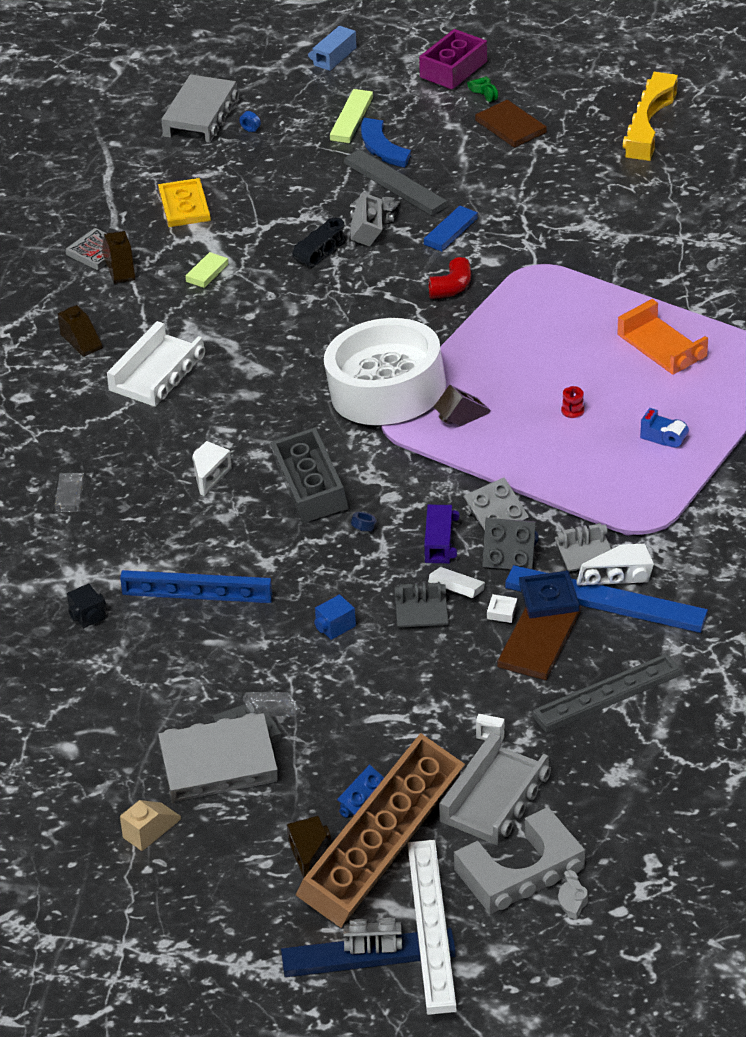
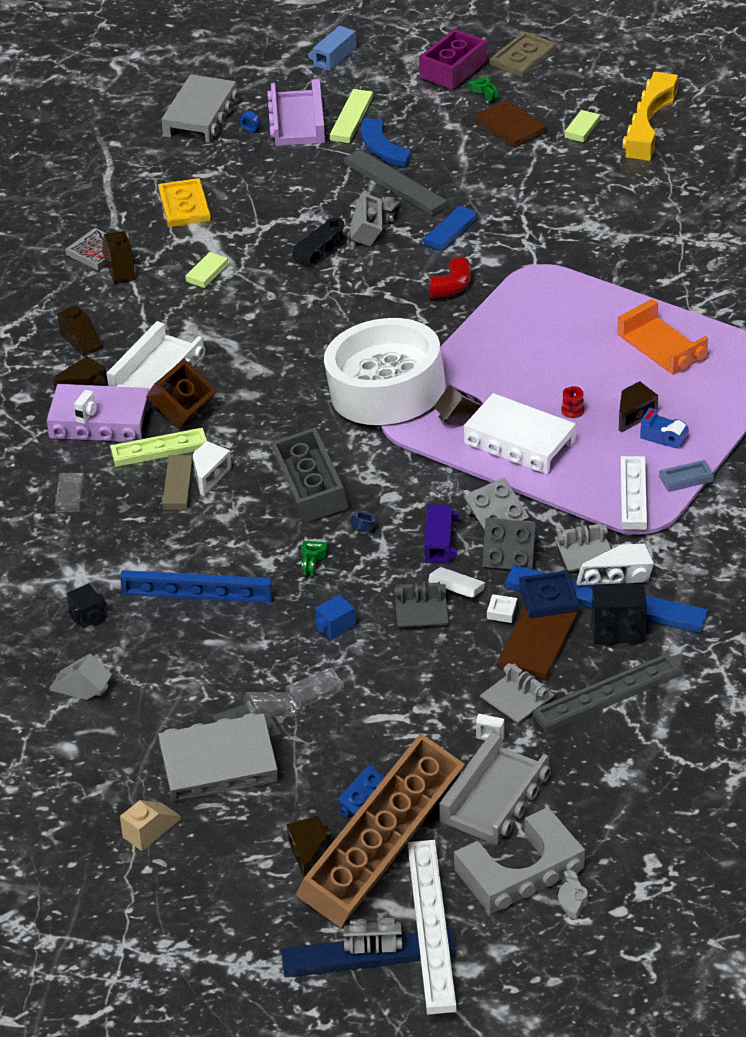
(82, 373): none -> dark brown slope
(82, 679): none -> light grey slope
(85, 406): none -> white plate
(116, 418): none -> lavender panel
(157, 447): none -> yellowish green tile
(177, 482): none -> dark tan tile
(181, 393): none -> reddish brown brick
(296, 116): none -> lavender panel
(311, 553): none -> green piece
(315, 687): none -> clear tile
(517, 694): none -> light grey hinge
(518, 432): none -> white panel
(523, 54): none -> dark tan tile
(582, 126): none -> yellowish green tile
(619, 614): none -> black brick
(633, 493): none -> white plate
(634, 404): none -> dark brown slope
(686, 475): none -> sand blue tile

